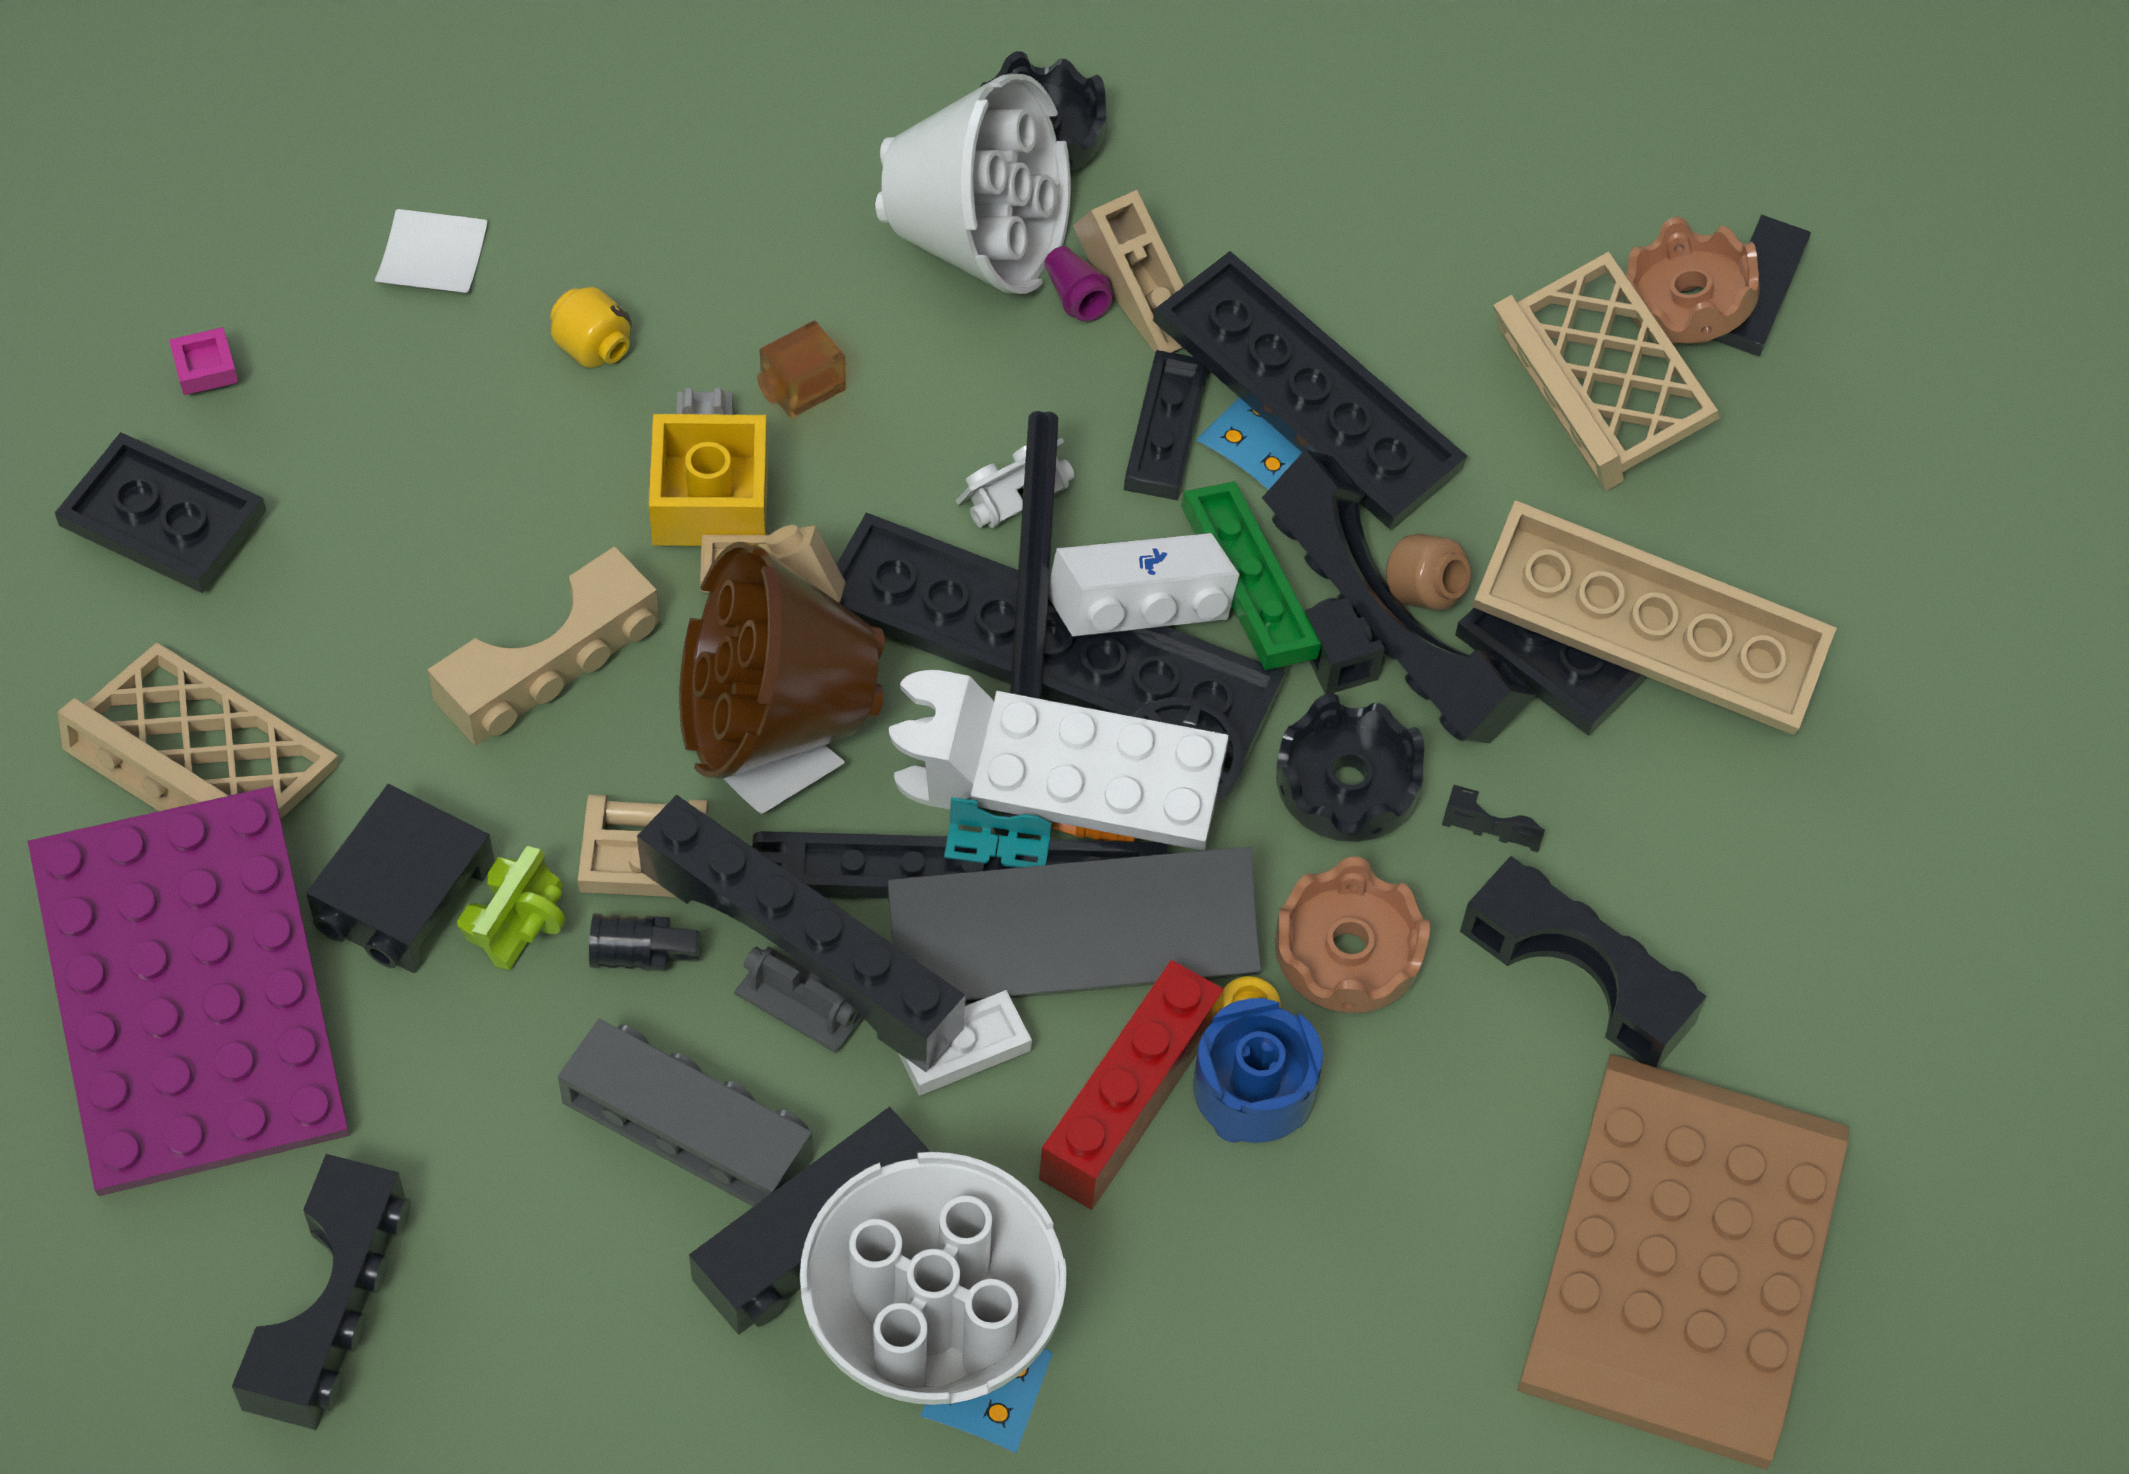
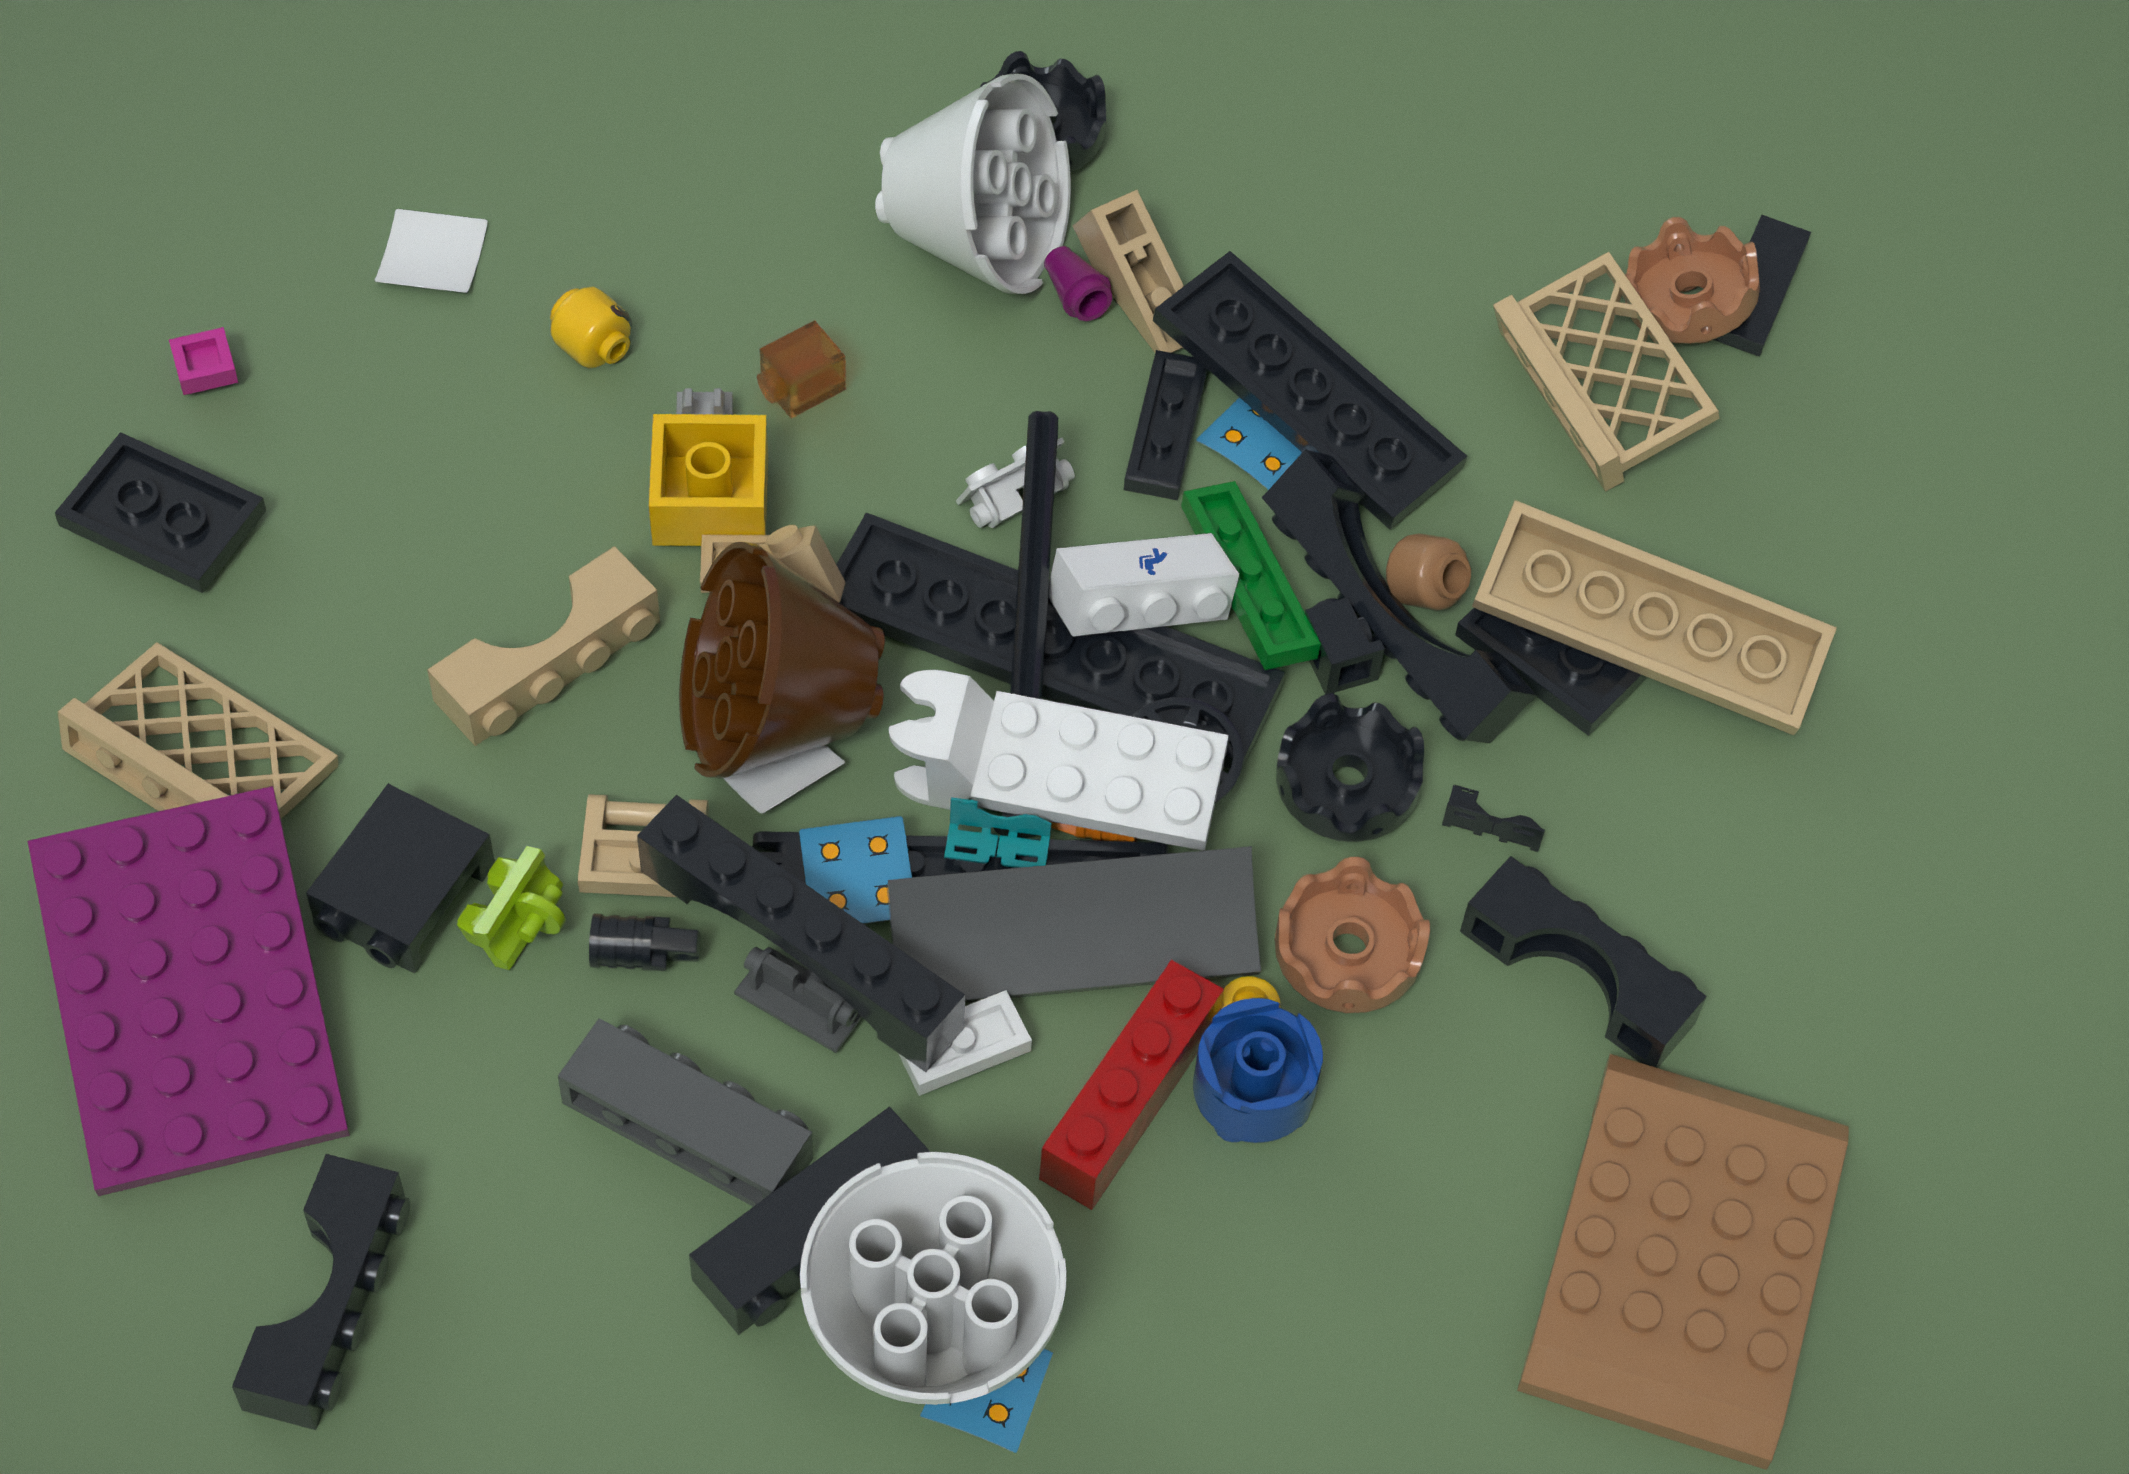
(854, 864): none -> dark azure sticker

